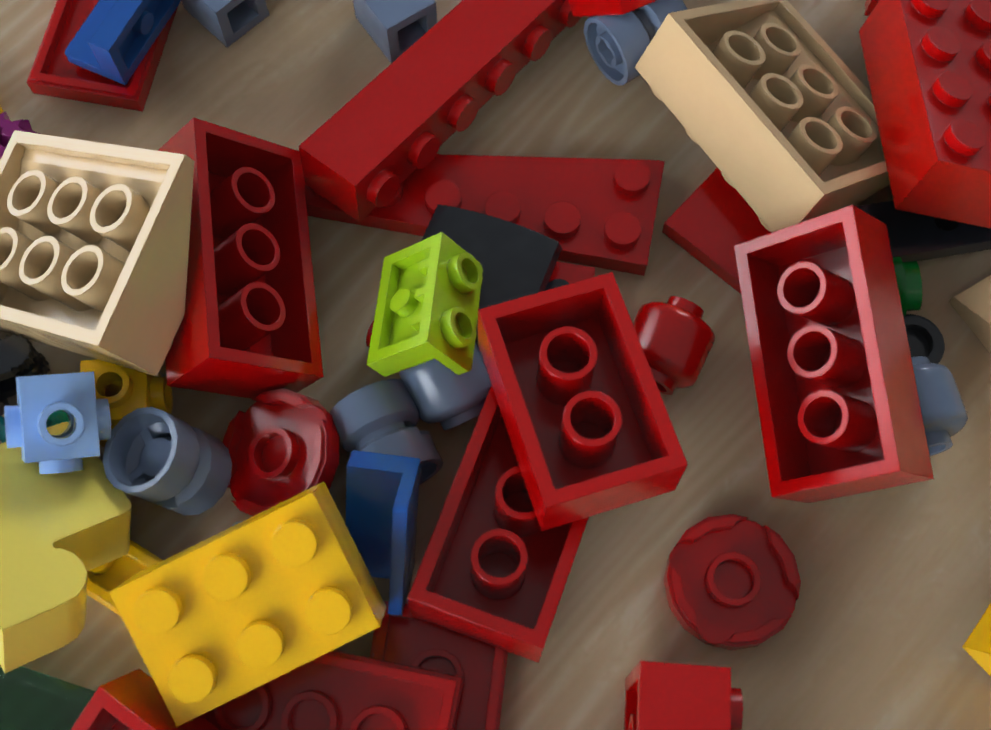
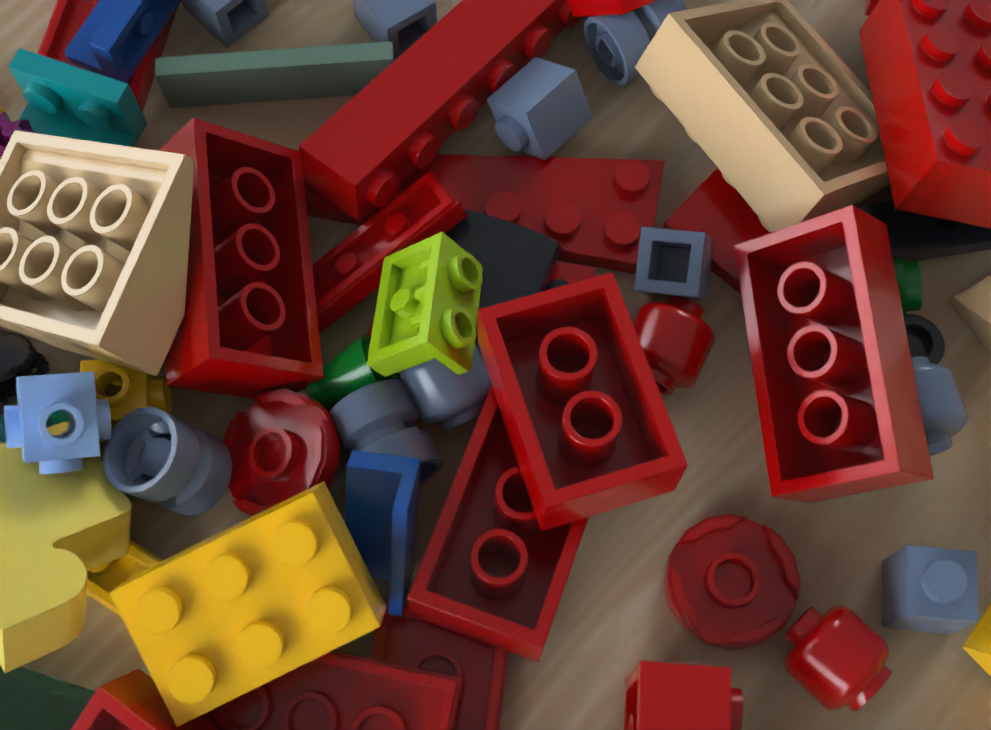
(76, 101): none -> teal bracket
(271, 74): none -> sand green tile
(346, 374): none -> green cone
(356, 263): none -> red tile
(539, 108): none -> sand blue brick
(674, 263): none -> sand blue brick
(836, 657): none -> red head
(930, 589): none -> sand blue brick

